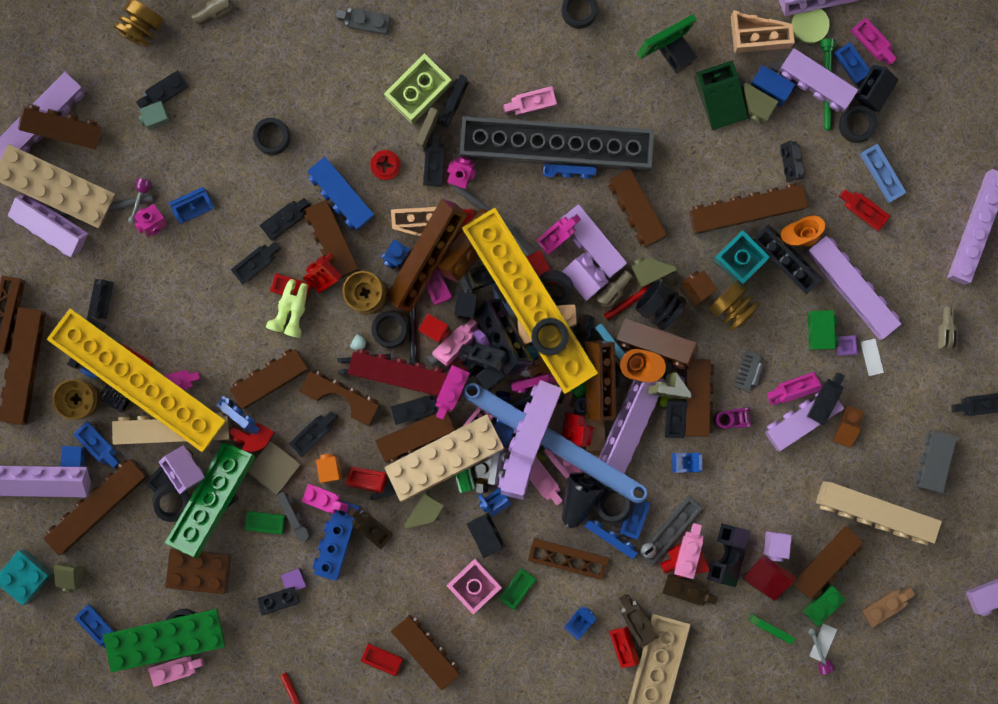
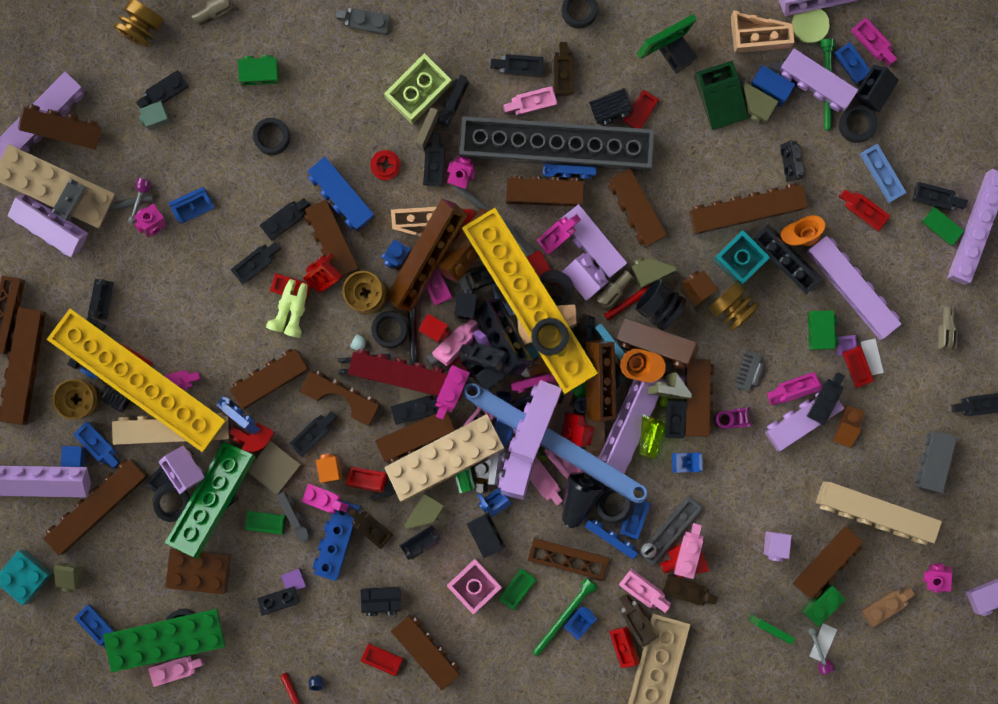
(69, 199): none -> dark grey hinge
(258, 70): none -> green brick
(316, 684): none -> dark blue hinge
(380, 600): none -> black brick
(426, 538): none -> black hinge
(519, 65): none -> black hinge
(544, 192): none -> reddish brown brick
(563, 71): none -> dark brown hinge
(586, 588): none -> green piece
(611, 107): none -> black brick
(643, 107): none -> red tile
(644, 591): none -> bright pink hinge
(651, 436): none -> clear neon green wing
(728, 568): black arch -> none
(769, 578): dark red tile -> none
(857, 366): none -> red tile
(937, 197): none -> black hinge
(938, 578): none -> dark pink brick
(942, 226): none -> green tile

